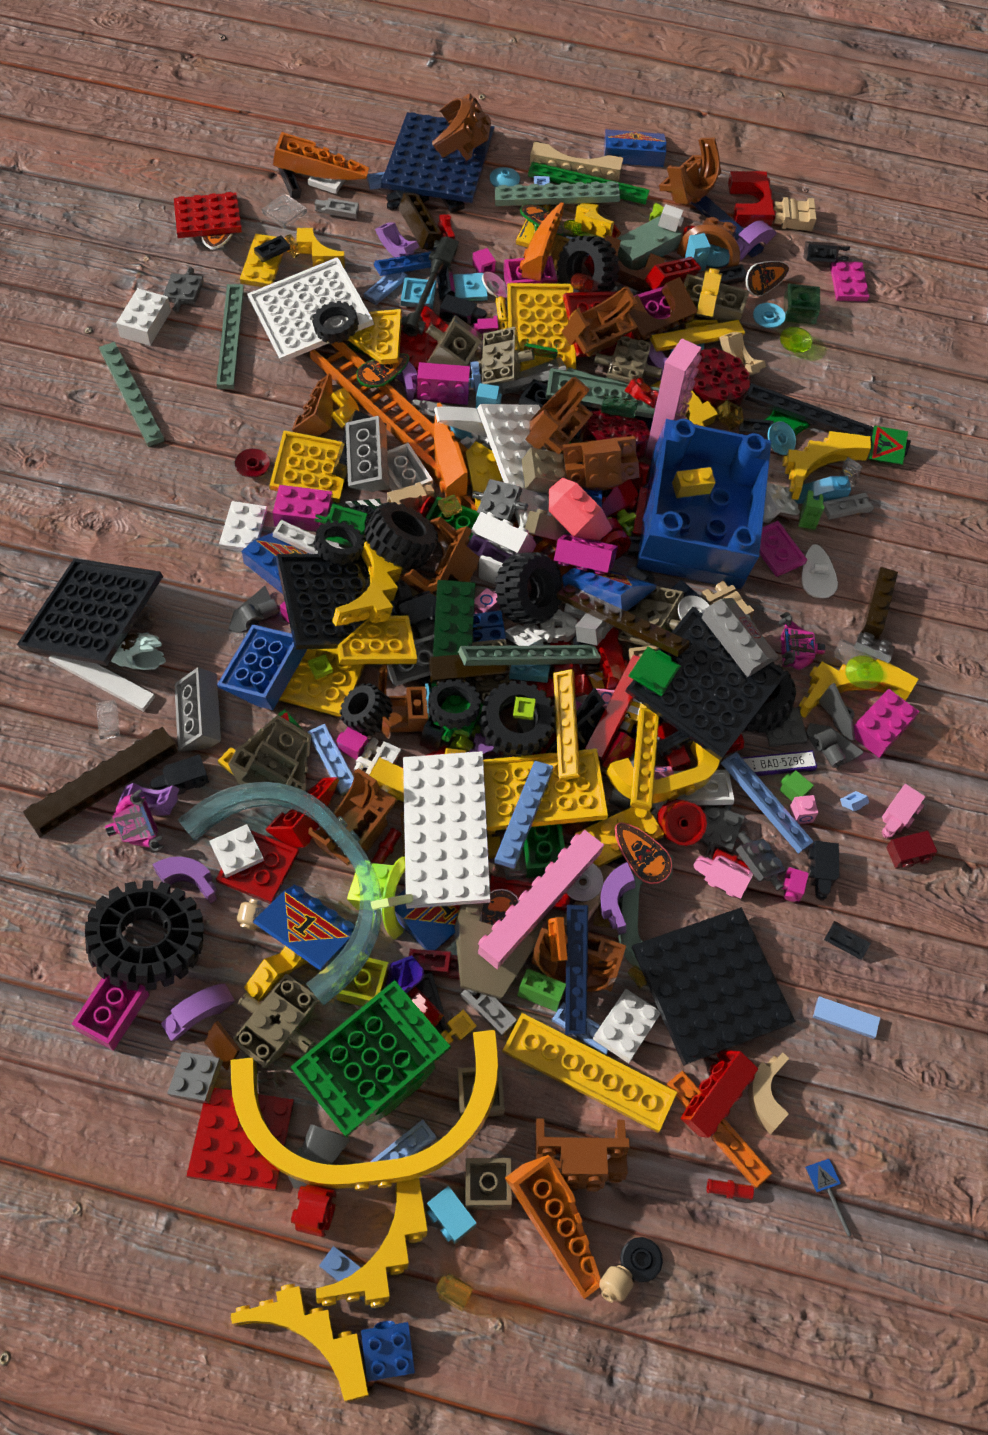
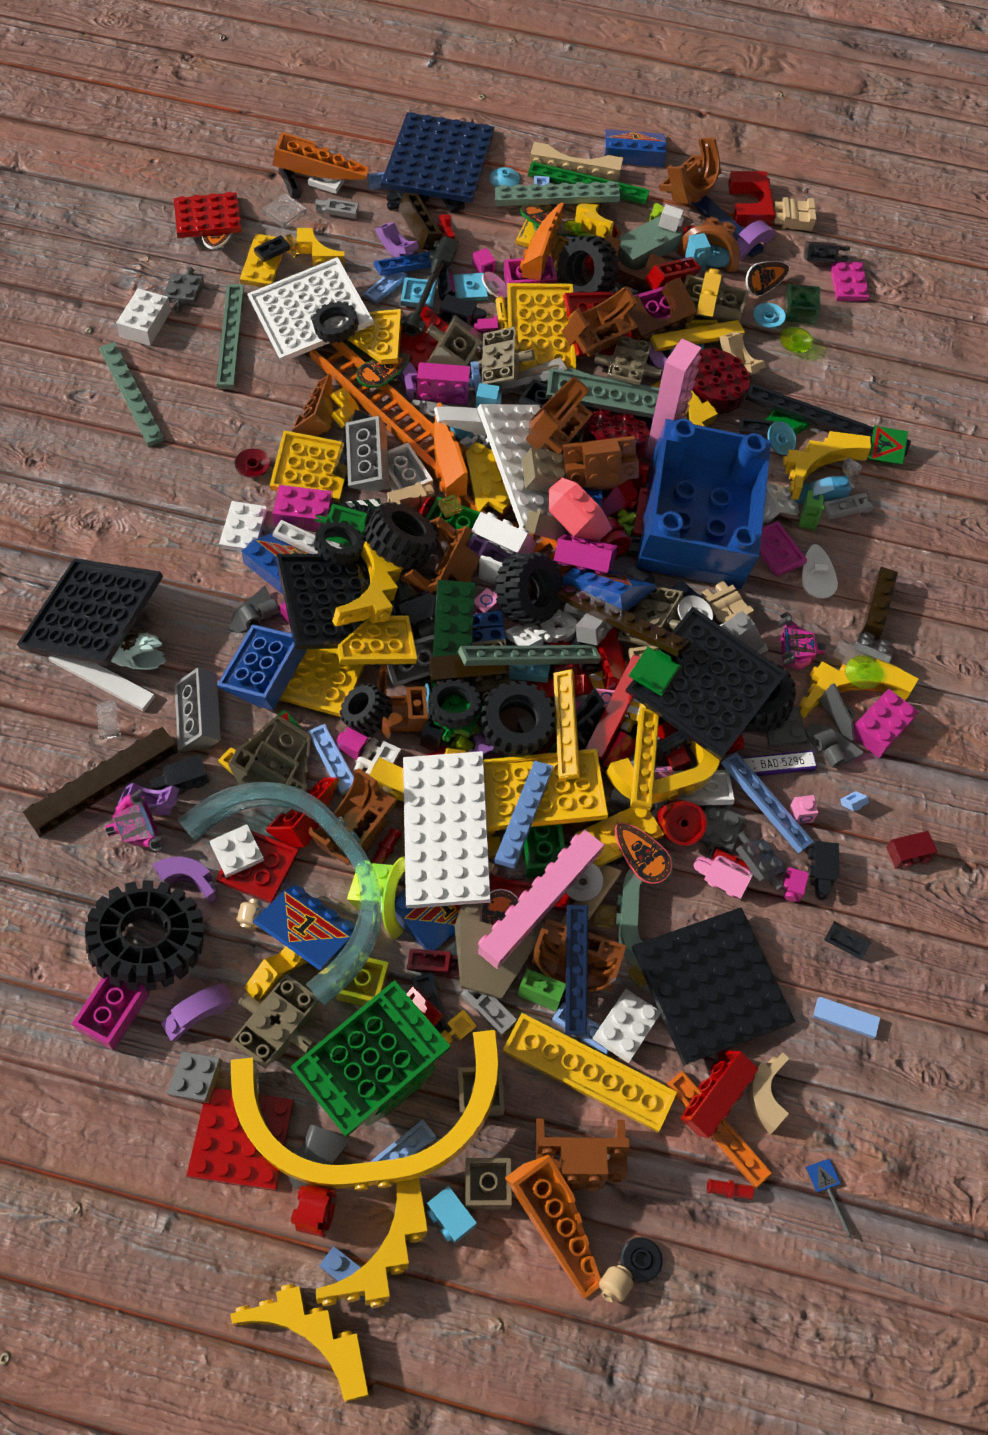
(222, 1045): reddish brown piece -> none
(320, 666): lime tile -> none
(387, 1350): blue plate -> none
(392, 901): yellowish green tile -> none
(406, 973): dark purple slope -> none
(454, 1291): clear yellow brick -> none
(466, 127): dark orange piece -> none
(500, 499): dark grey plate -> none
(524, 708): lime tile -> none
(541, 350): green piece -> none
(557, 939): orange plate -> none
(582, 282): clear red brick -> none
(615, 885): medium lavender arch -> none
(619, 406): clear green tile -> none
(642, 392): red animal -> none
(693, 482): yellow brick -> none
(730, 414): clear yellow brick -> none
(733, 274): black plate -> none
(739, 636): light grey slope -> none
(795, 786): bright green brick -> none
(901, 810): bright pink hinge -> none

